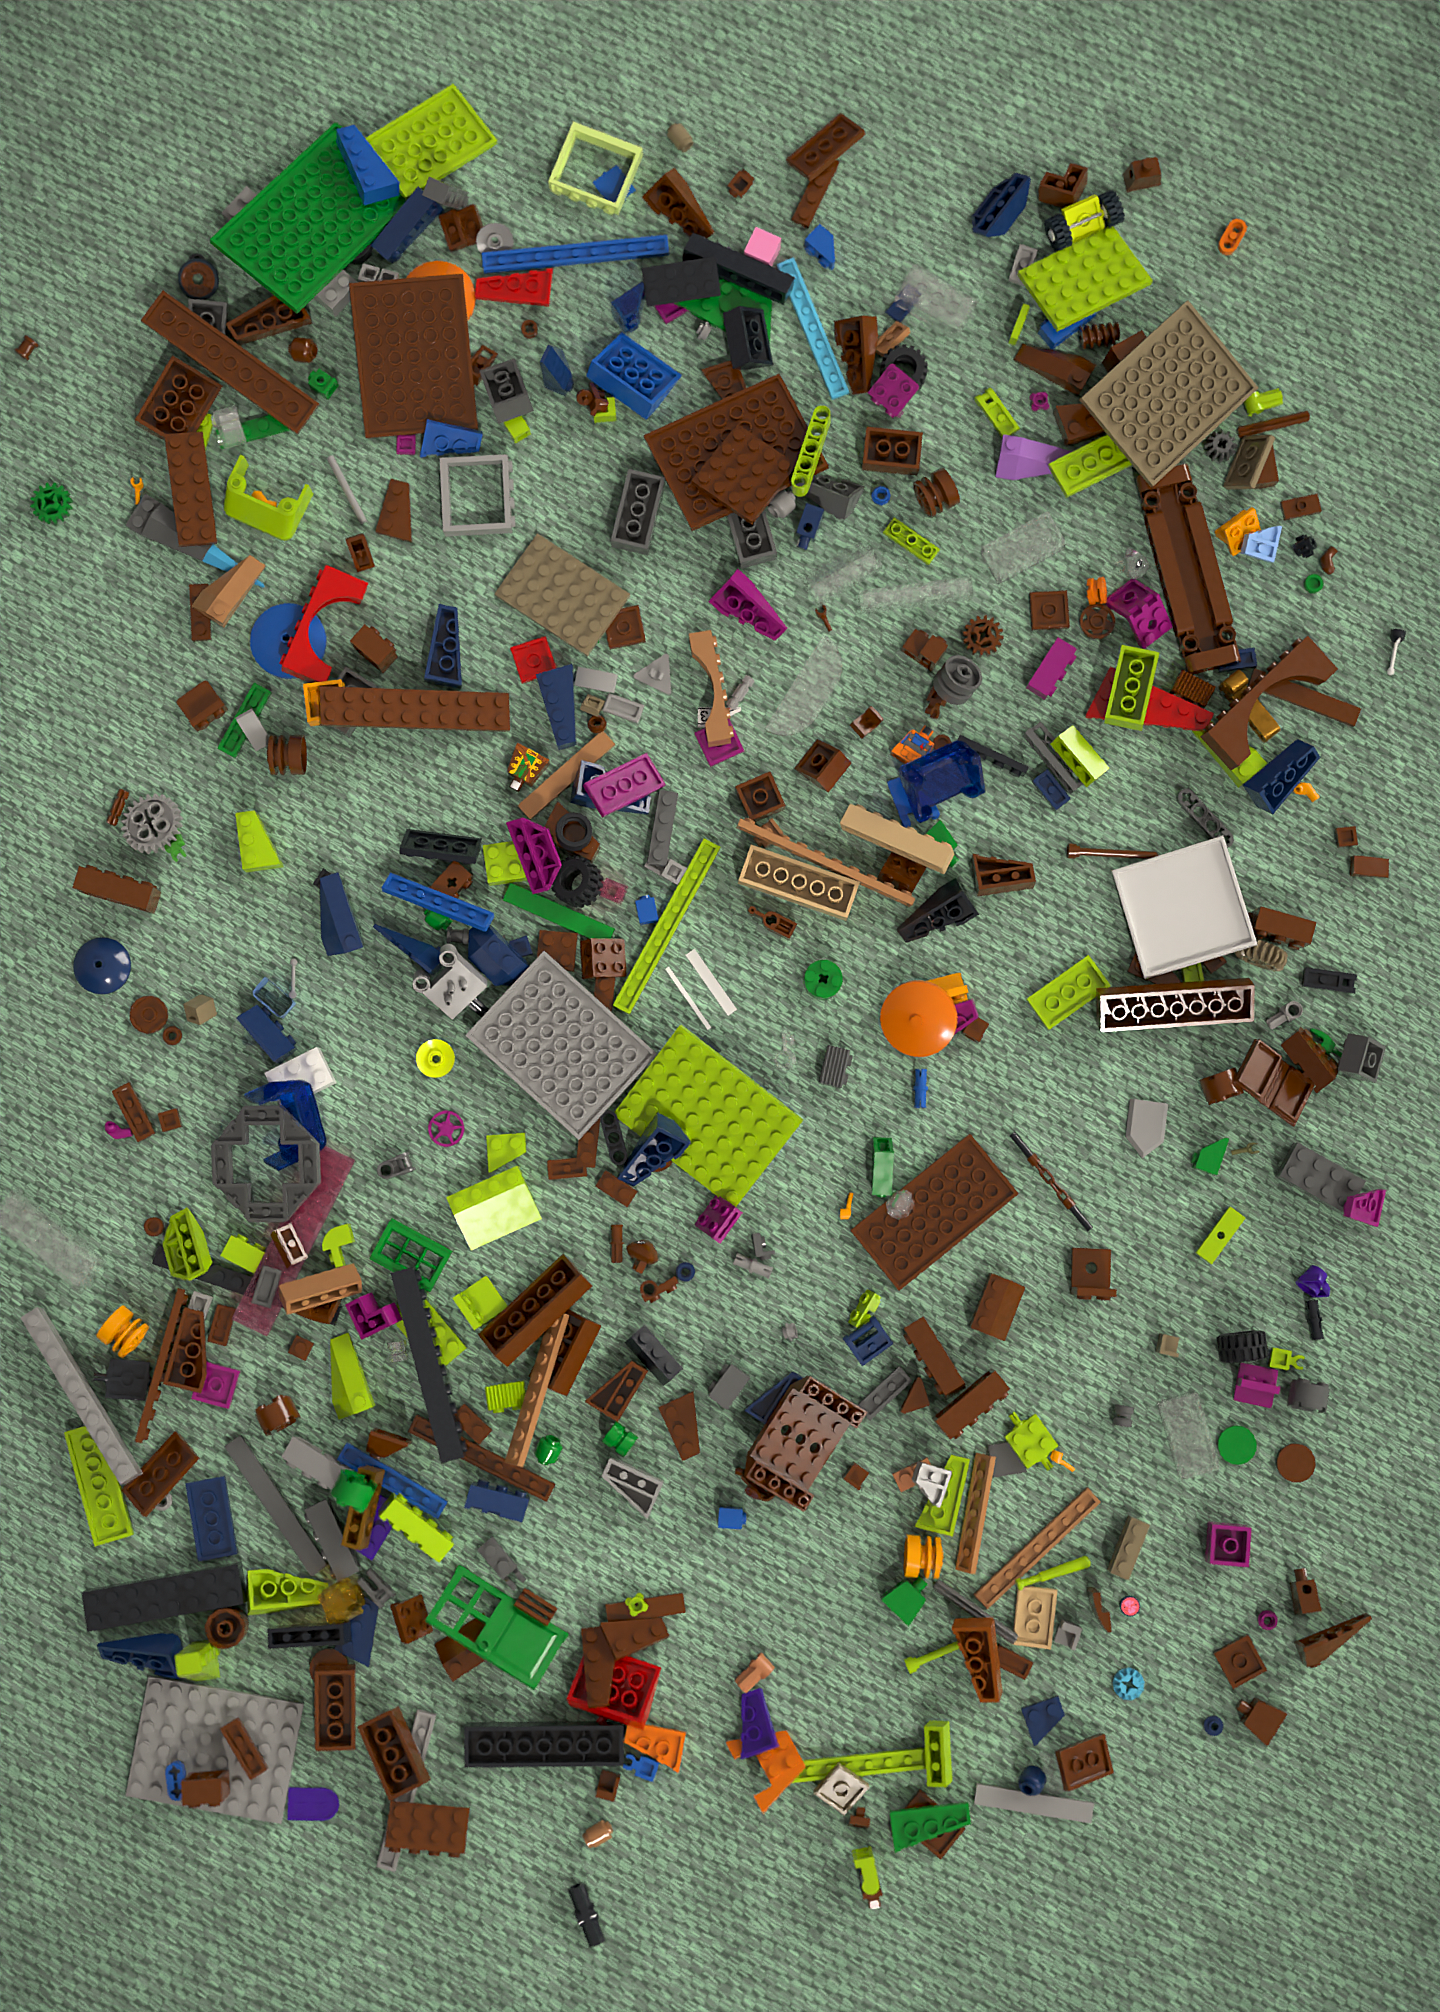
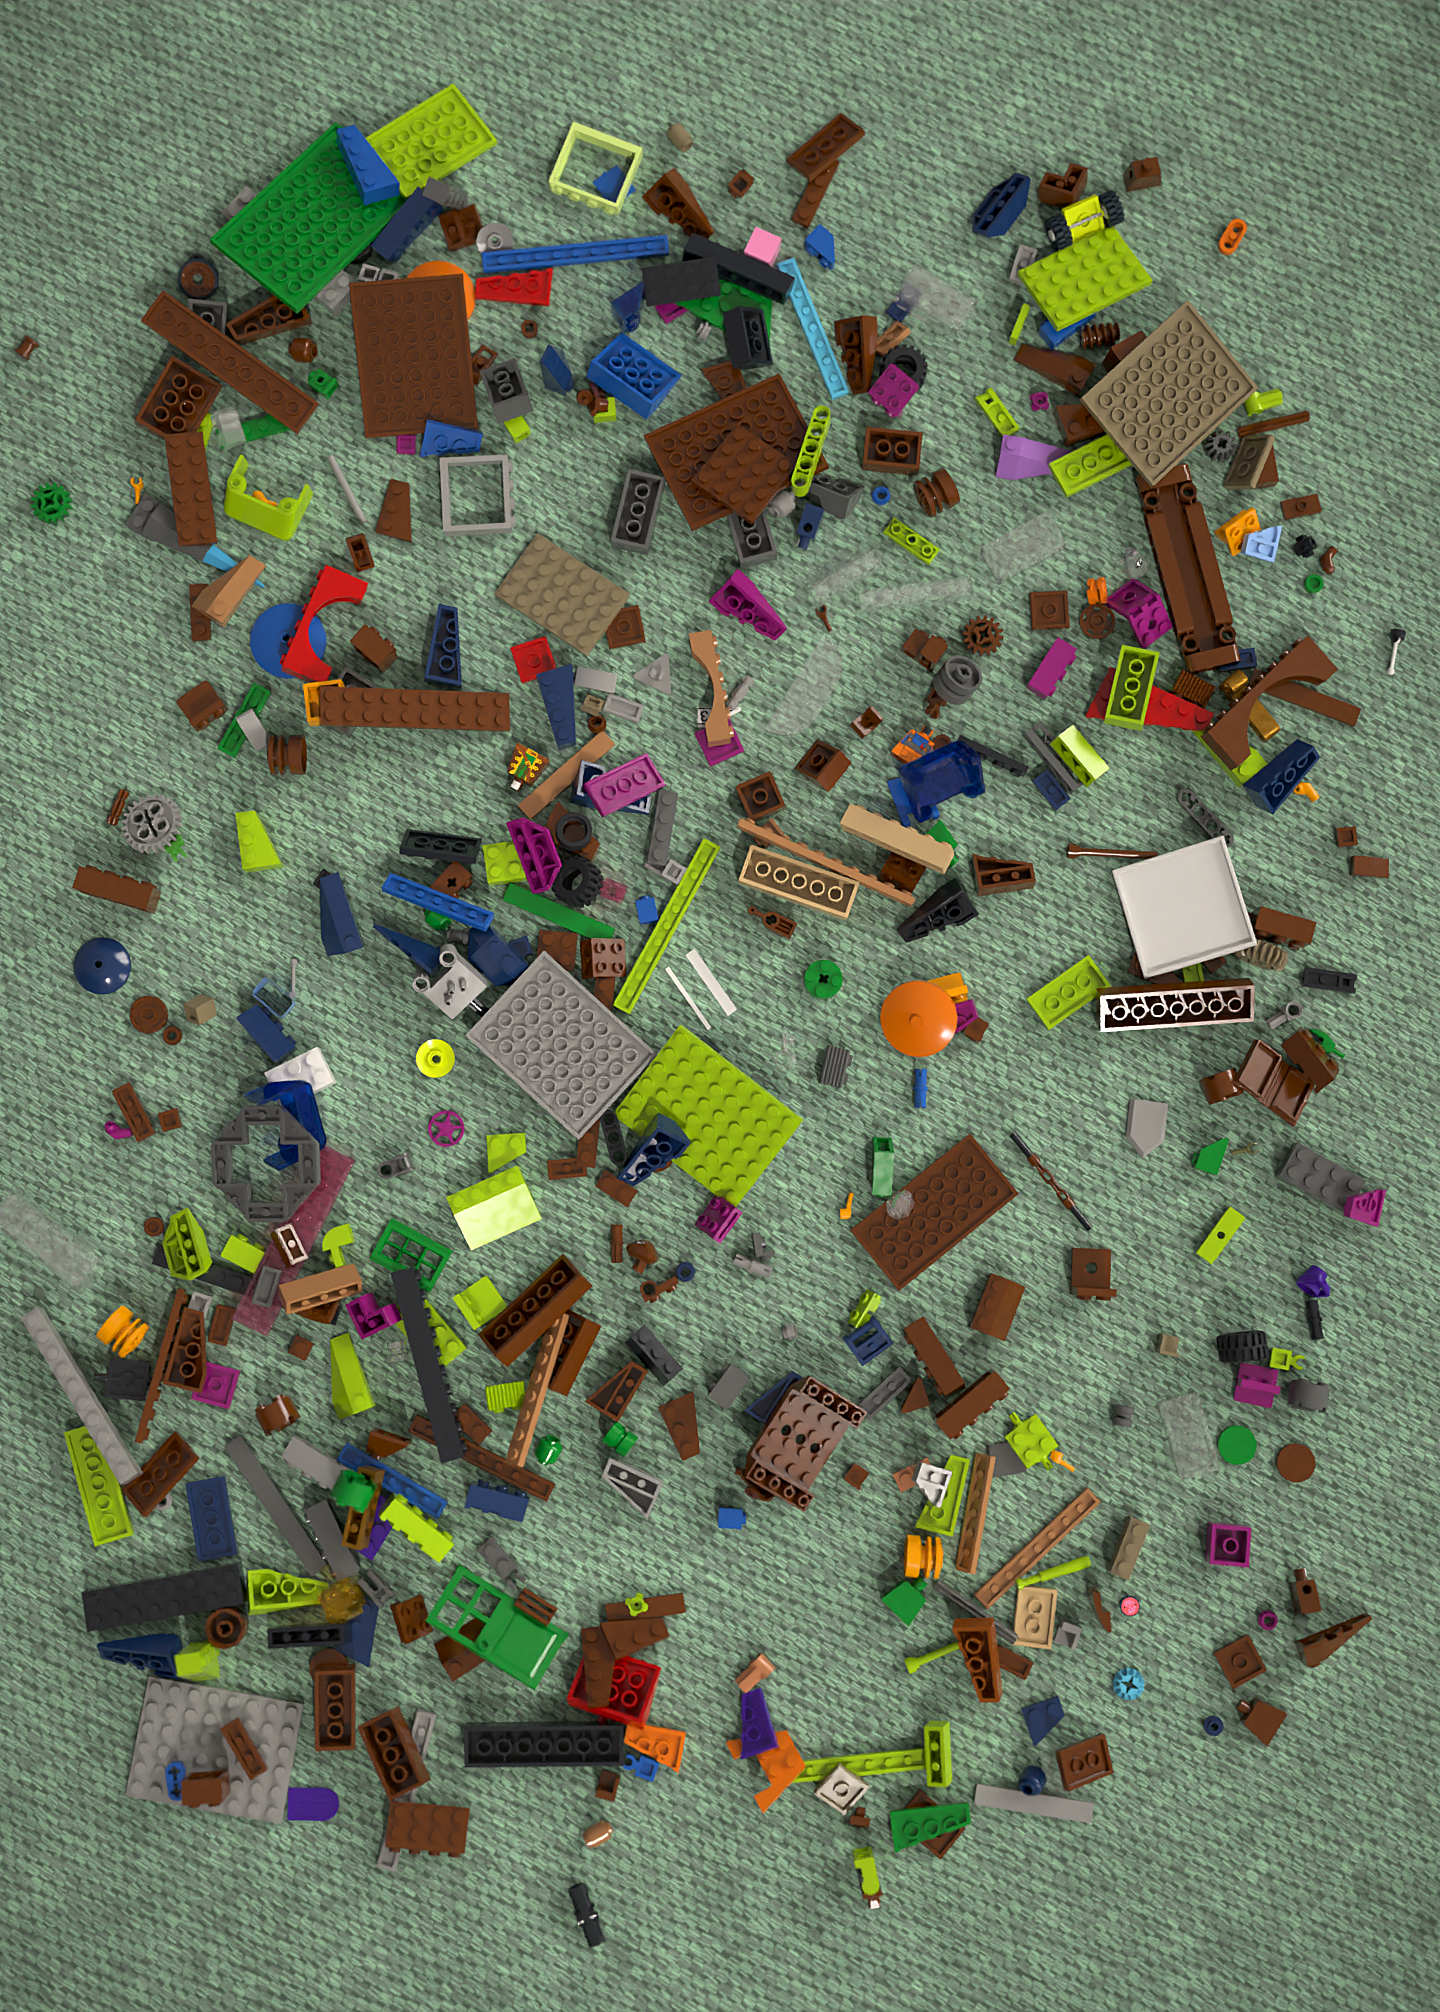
(1361, 1058): dark grey brick -> none

